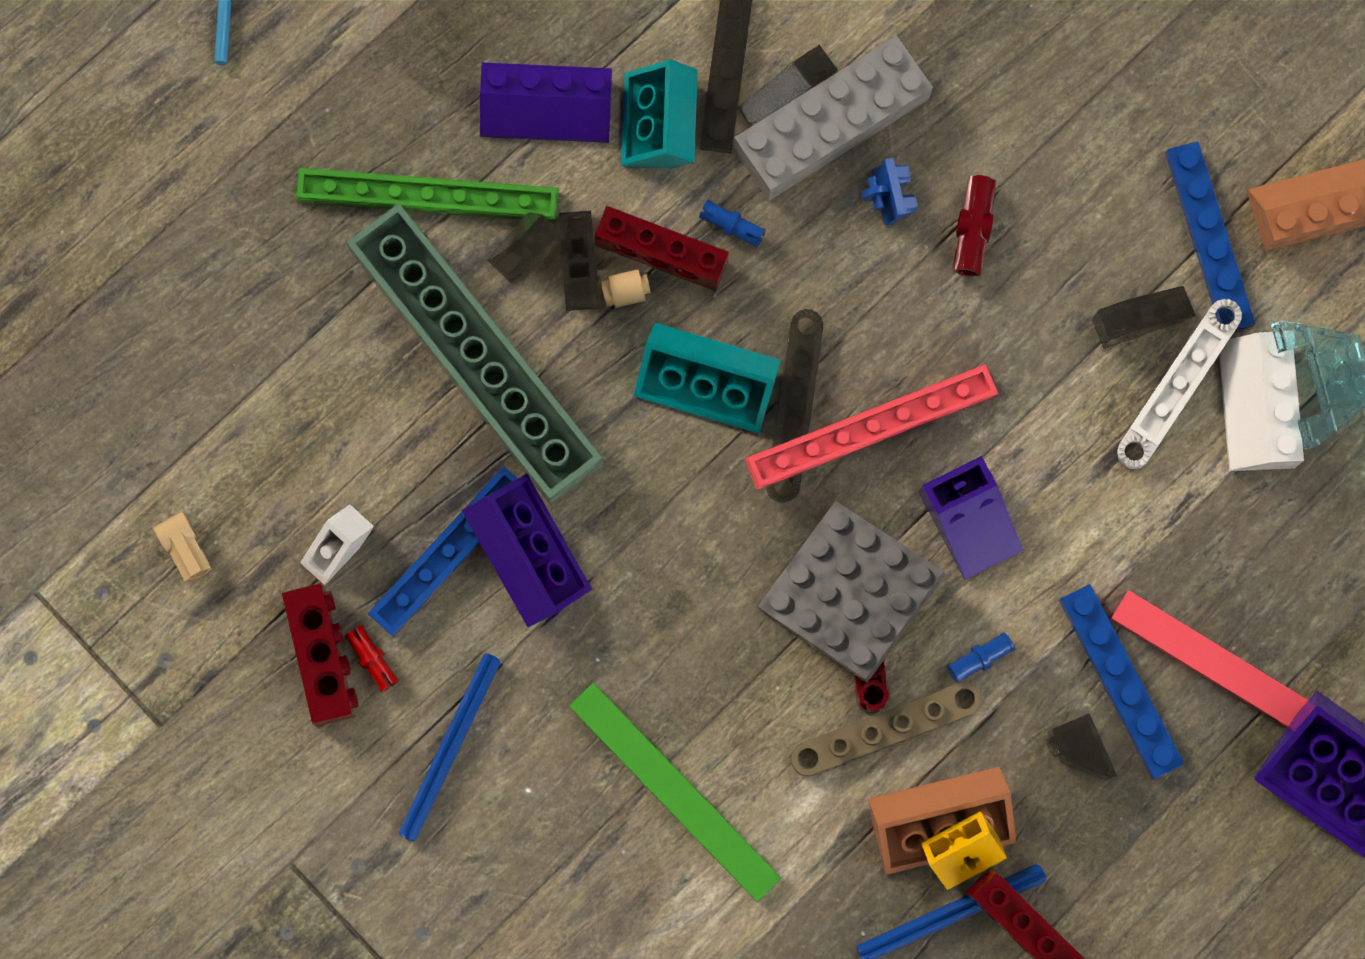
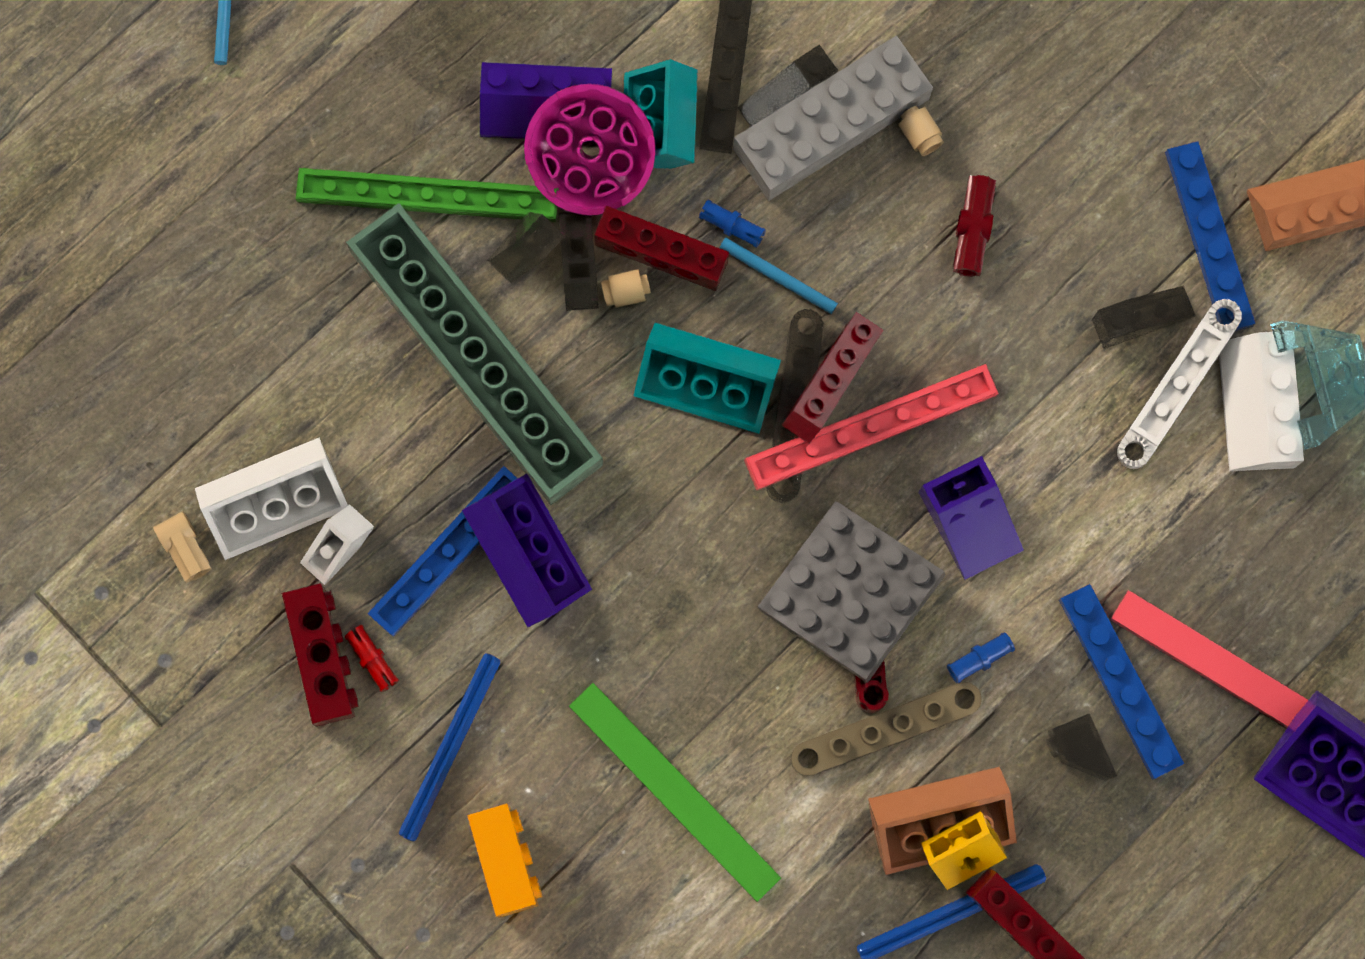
(271, 498): none -> white slope
(505, 860): none -> light orange brick
(587, 181): none -> dark pink brick
(779, 276): none -> dark azure bar
(832, 377): none -> dark red brick
(887, 194): blue hips -> none
(921, 130): none -> tan brick

